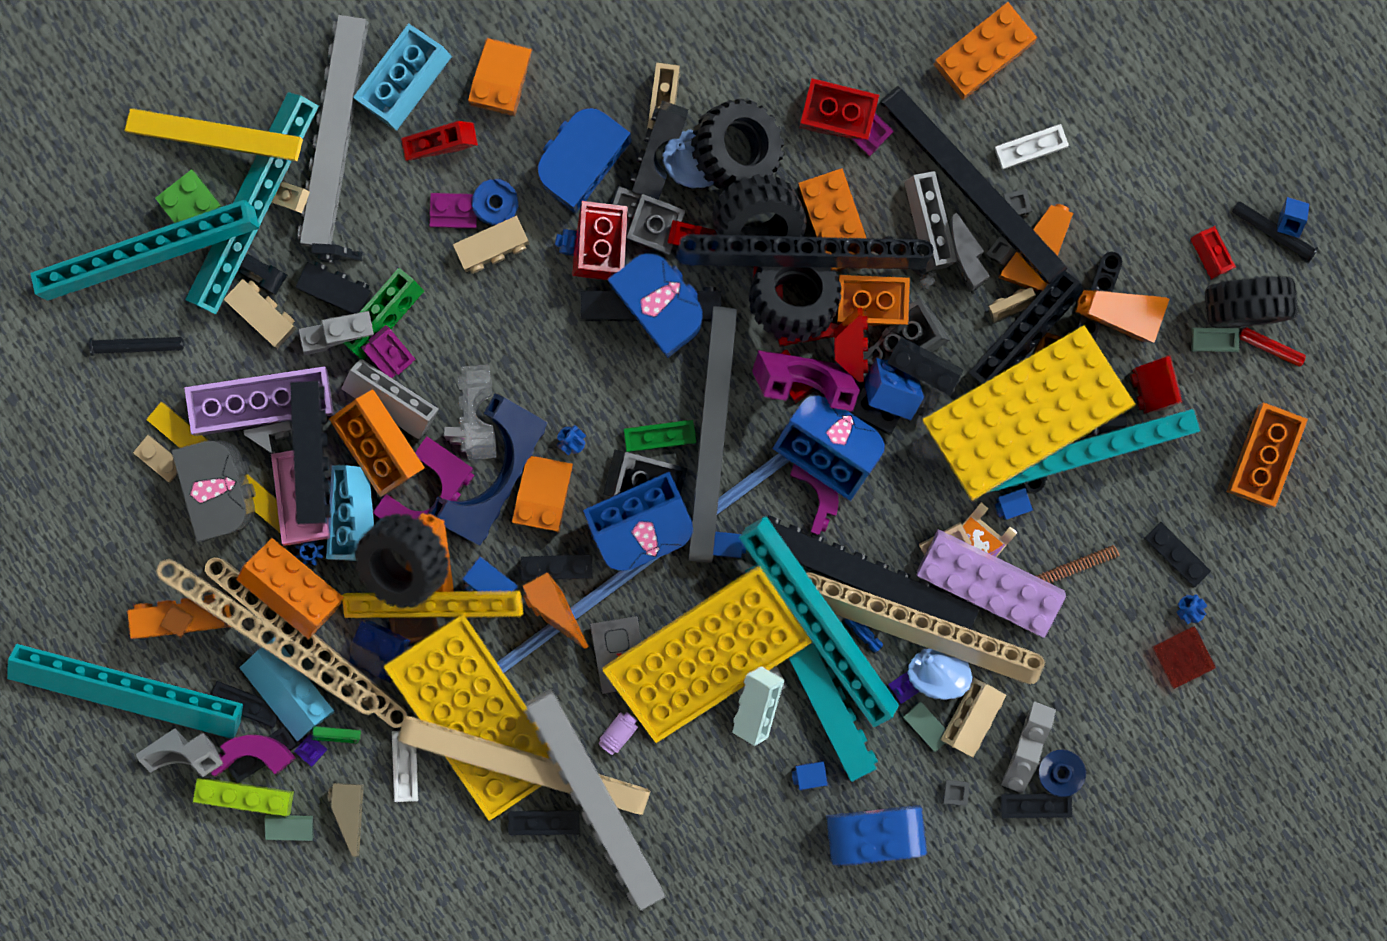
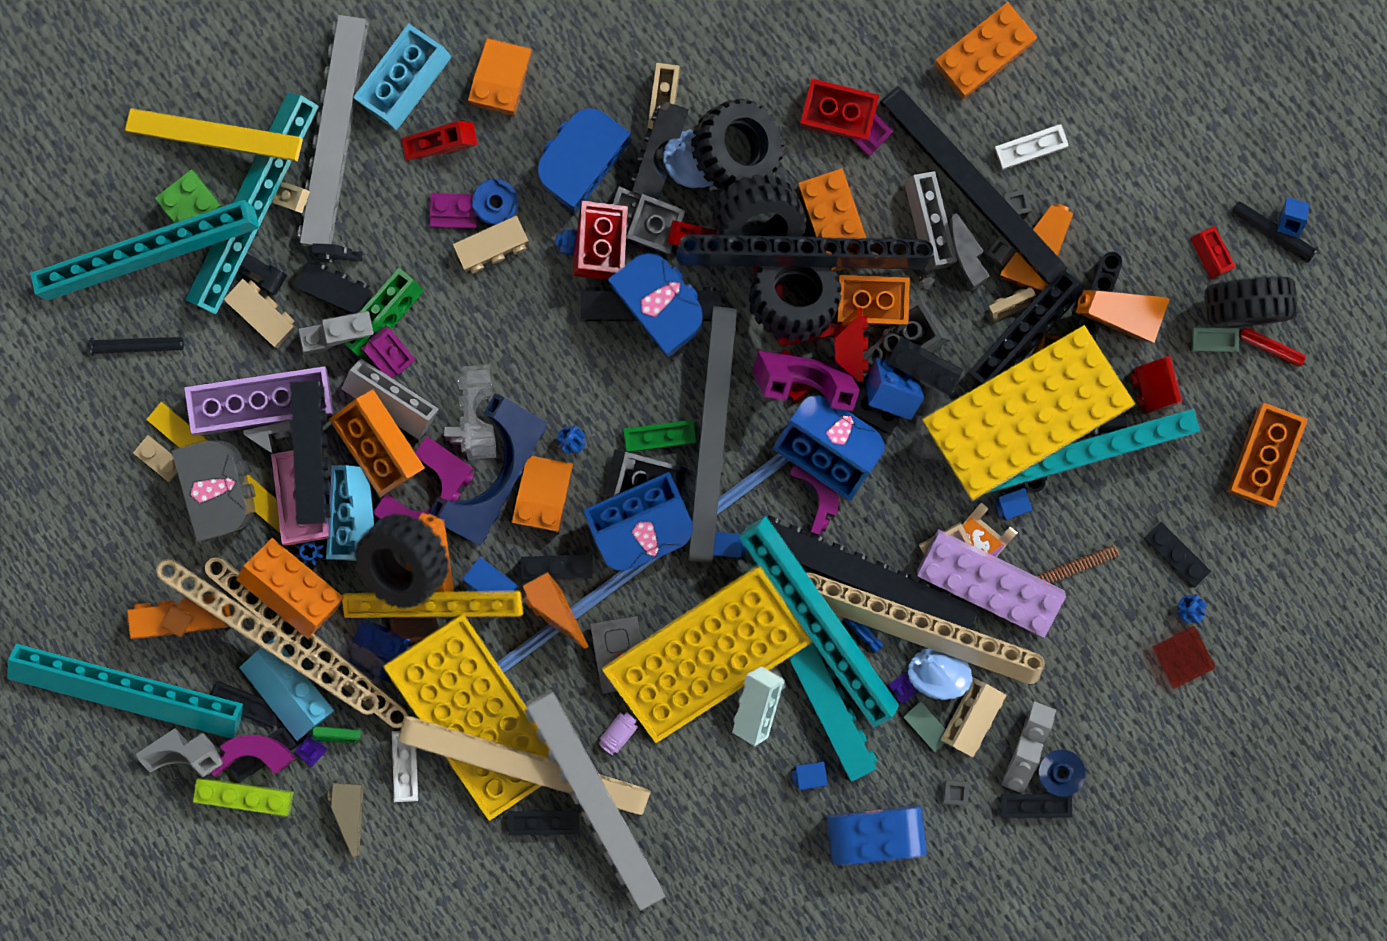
(289, 827): sand green tile -> none

